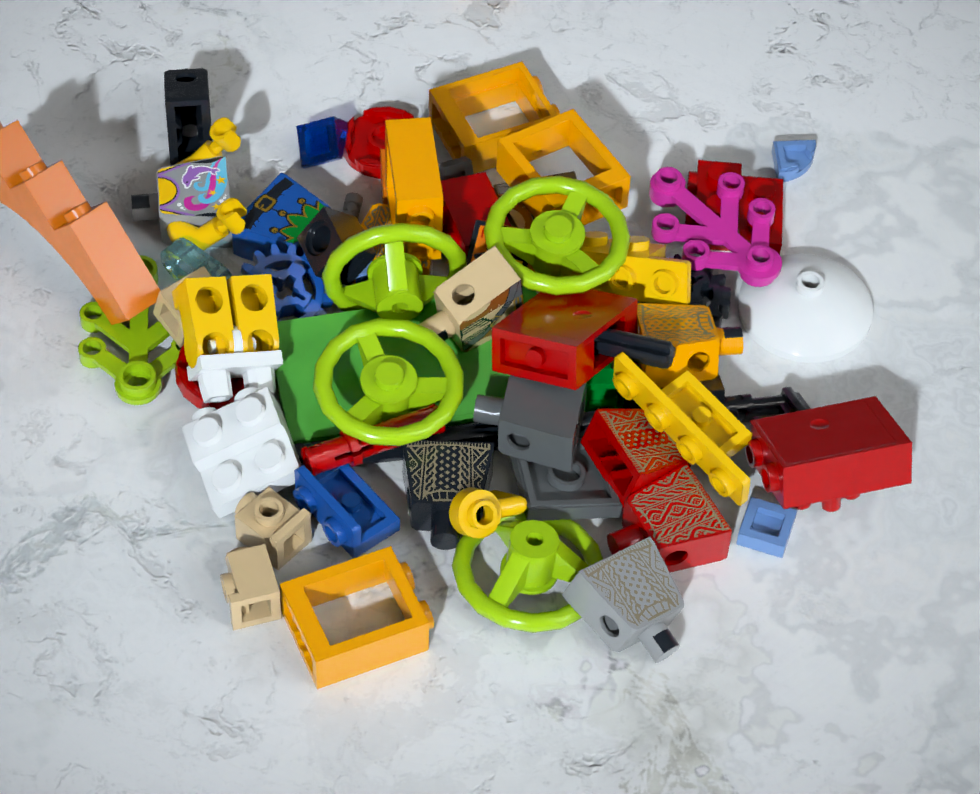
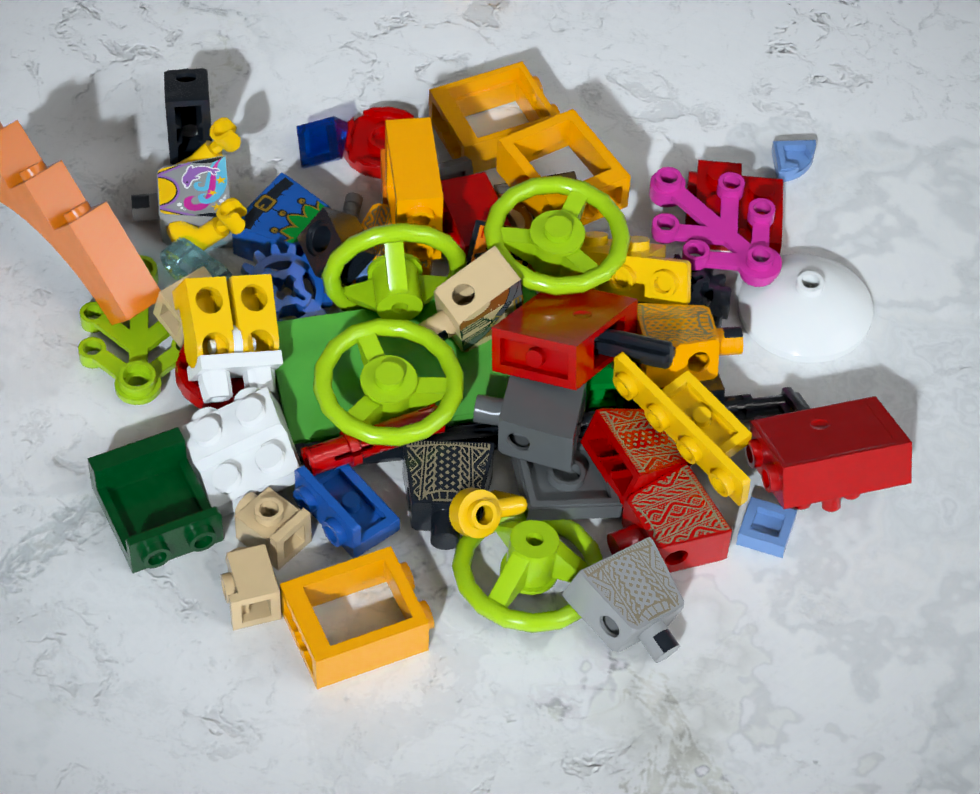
(154, 500): none -> dark green panel

